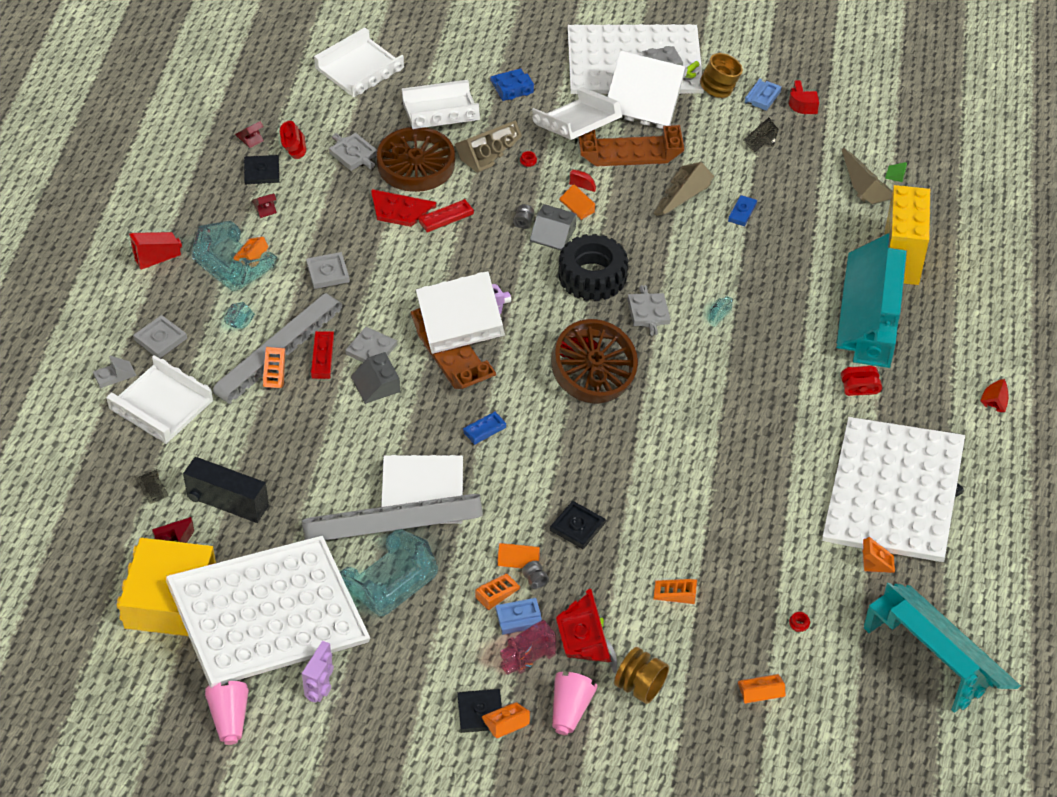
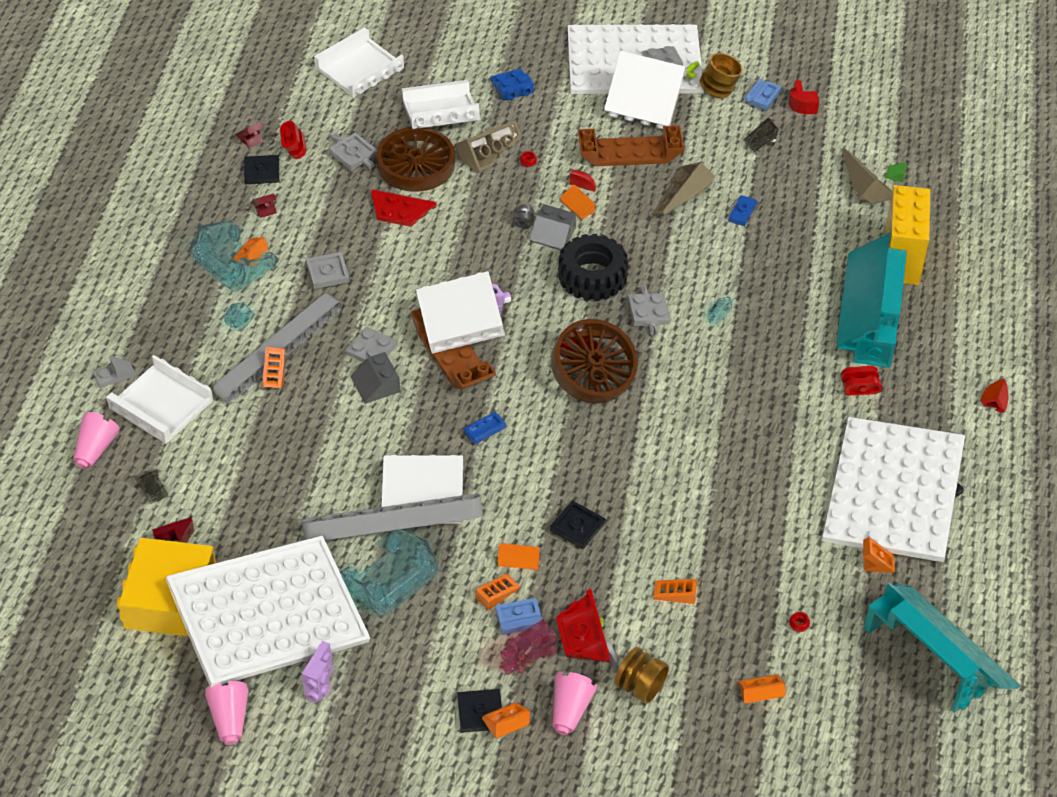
(93, 439): none -> bright pink cone
(154, 247): red slope -> none
(160, 336): light grey plate -> none
(226, 489): black brick -> none
(322, 355): red plate -> none
(446, 215): red plate -> none
(535, 575): flat silver wheel -> none
(580, 116): white panel -> none

